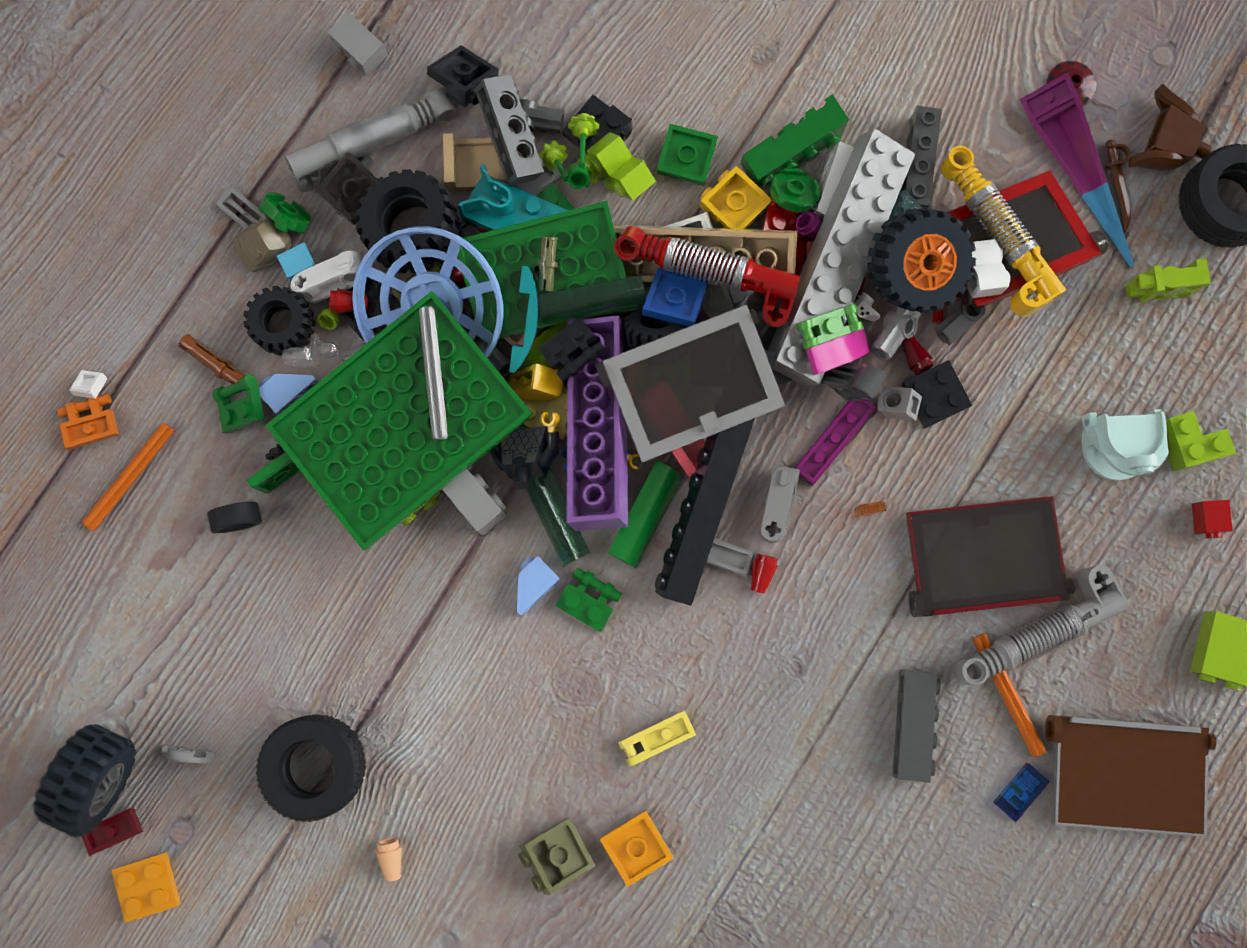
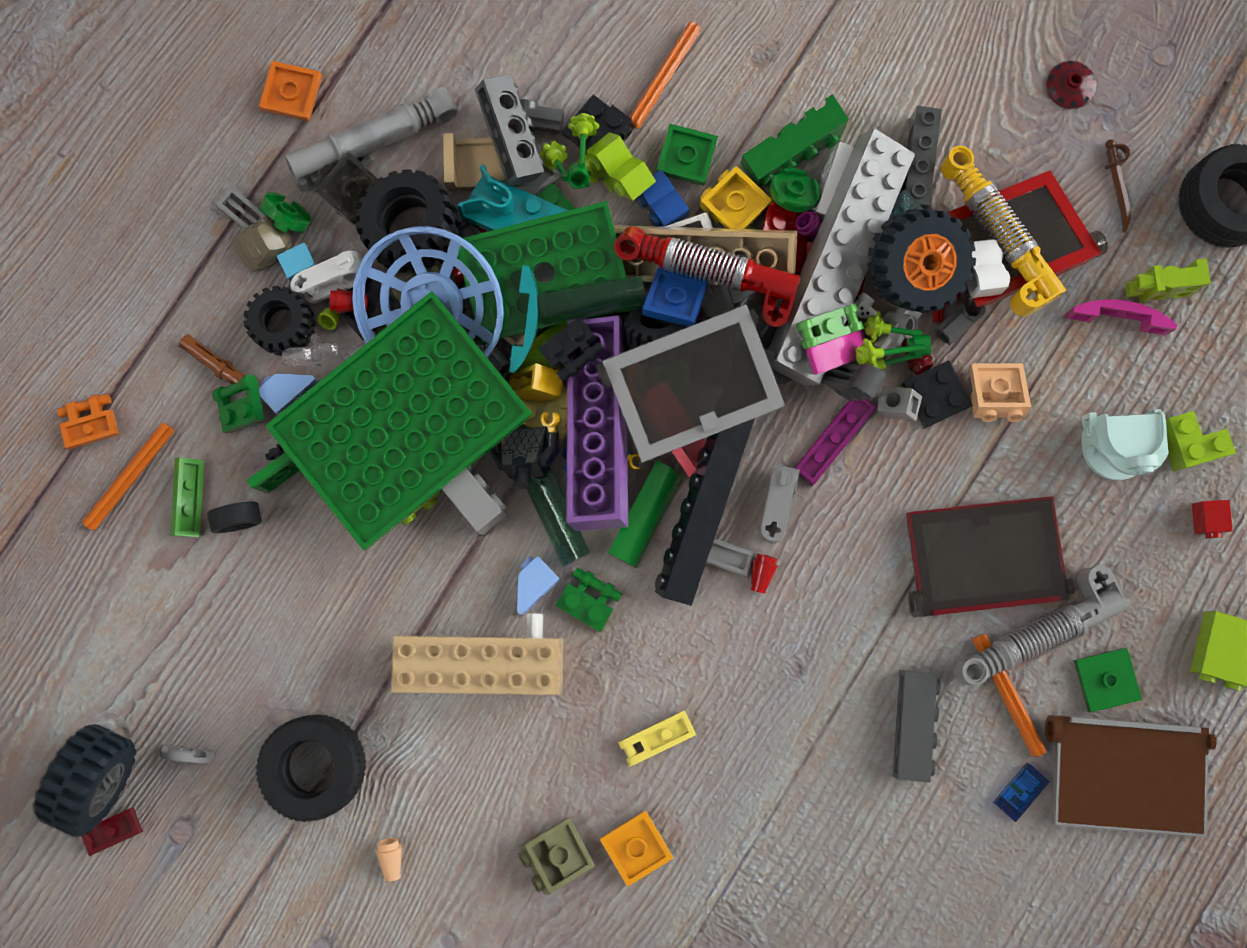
(88, 384): white tile -> none
(146, 887): light orange plate -> none
(187, 497): none -> bright green plate
(290, 91): none -> orange plate
(357, 44): light grey brick -> none
(433, 373): light grey axle -> none
(461, 73): black plate -> none
(479, 663): none -> tan piece
(547, 263): olive pin -> none
(663, 202): none -> blue brick
(664, 74): none -> orange axle
(870, 509): clear orange tile -> none
(874, 327): none -> plant
(999, 391): none -> light nougat plate
(1063, 126): magenta plate -> none
(1107, 680): none -> green plate
(1151, 319): none -> dark pink slope
(1174, 135): reddish brown torso -> none

